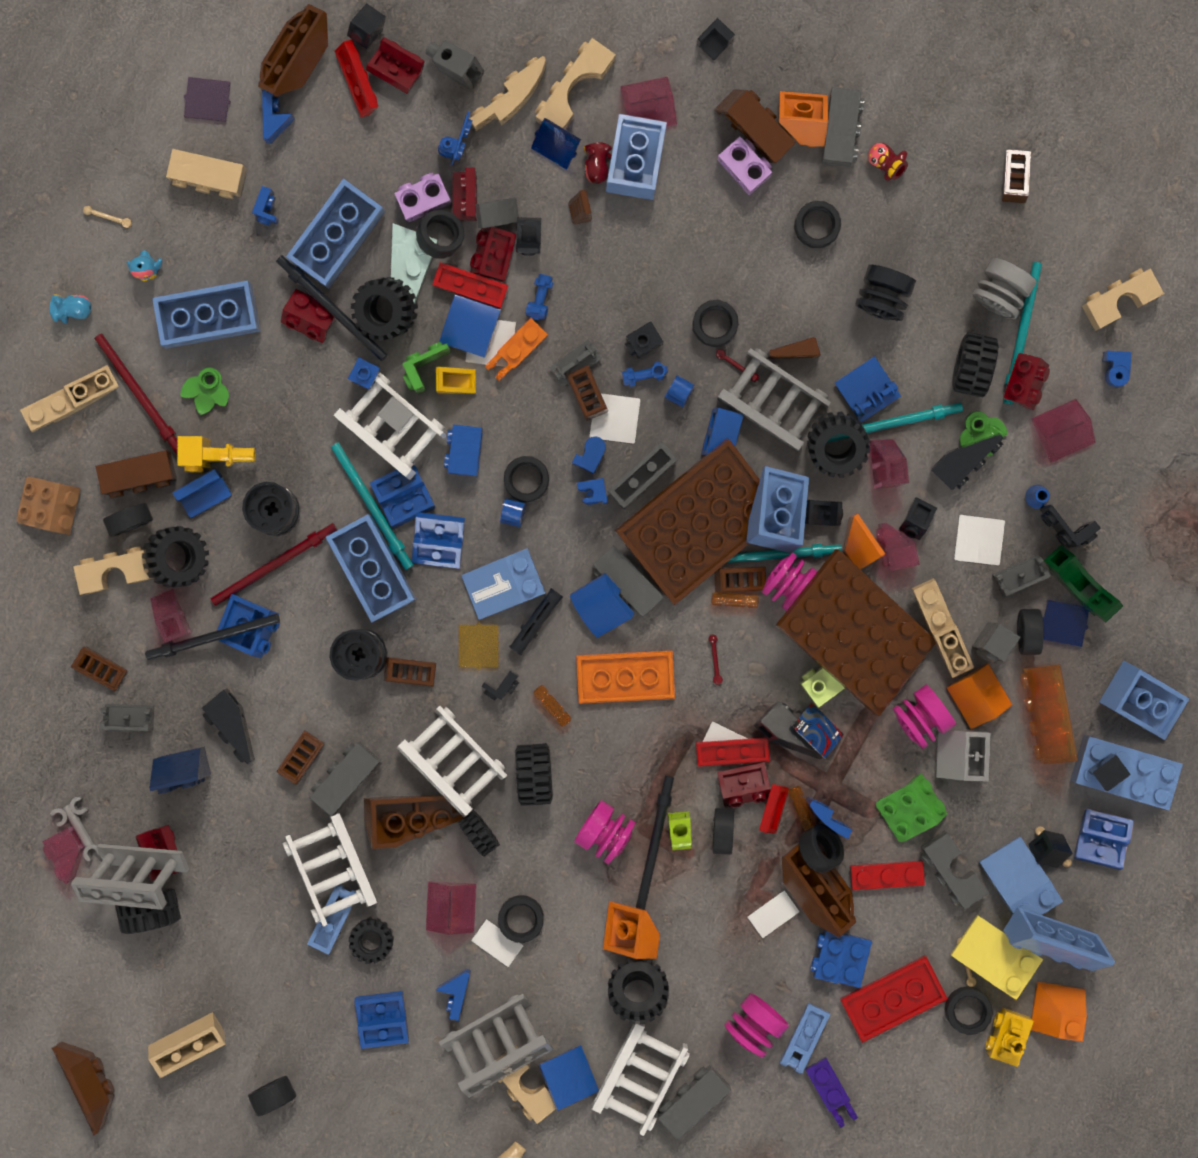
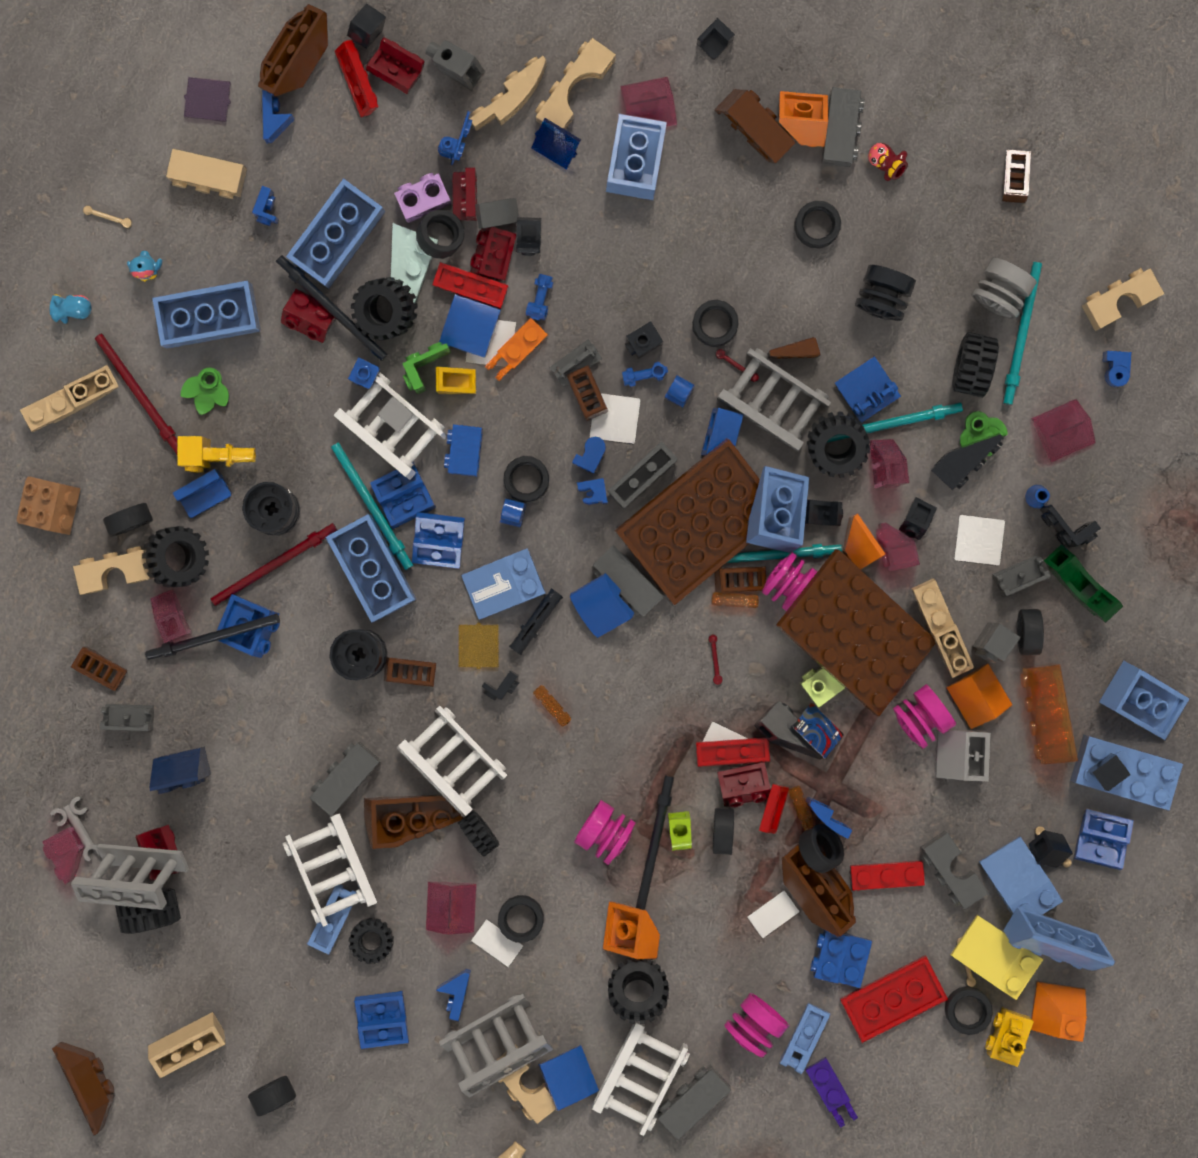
(136, 474): reddish brown brick -> none
(230, 720): black slope -> none
(293, 752): reddish brown slope -> none
(533, 774): black tyre -> none
(580, 208): reddish brown slope -> none
(596, 165): dark red animal -> none
(625, 677): orange tile -> none
(739, 169): lavender brick -> none
(912, 809): bright green bracket -> none
(1027, 381): dark red bracket -> none
(1065, 623): clear blue piece -> none

